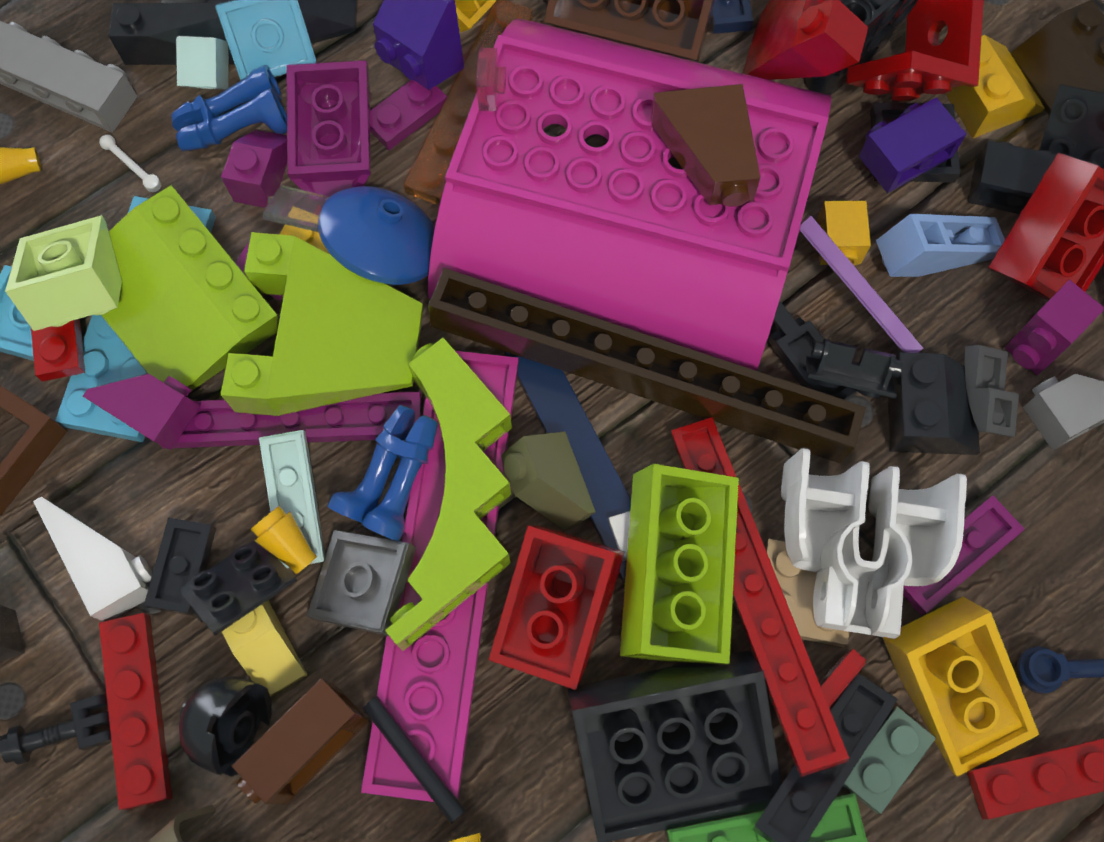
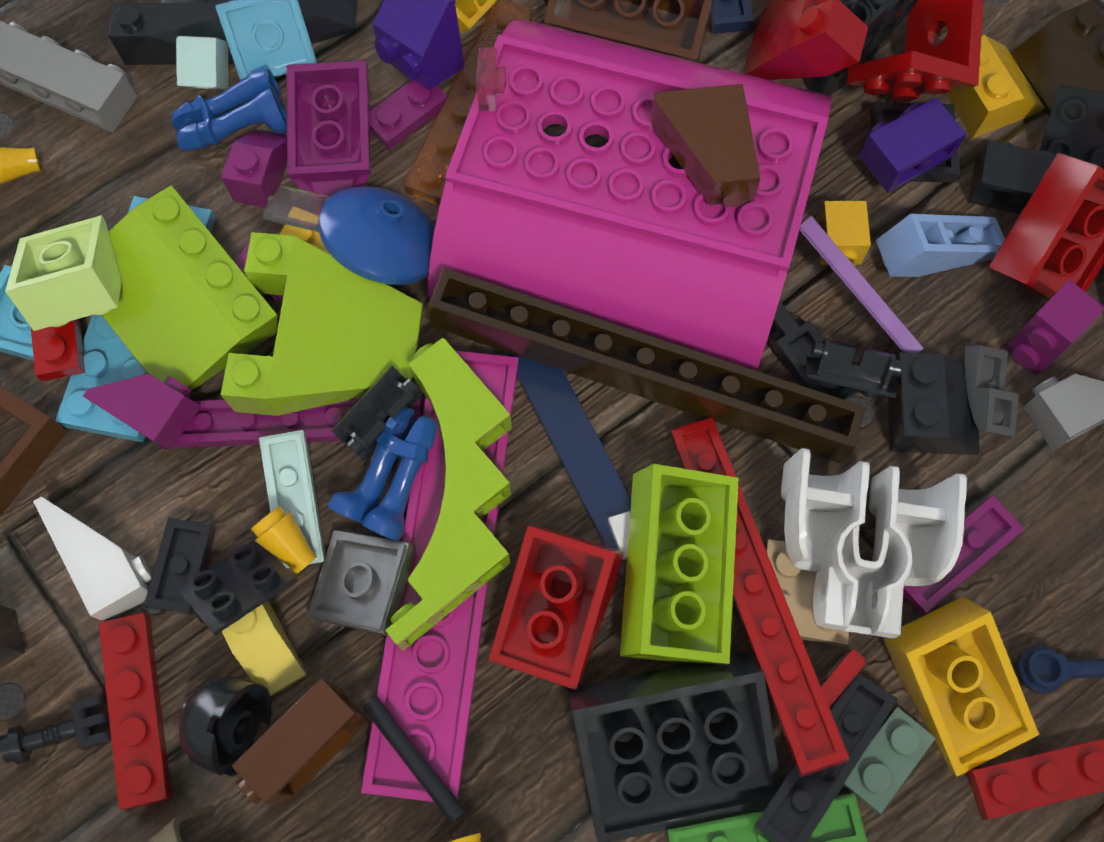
(150, 181): white hinge -> none
(368, 416): none -> black hinge
(549, 478): olive slope -> none

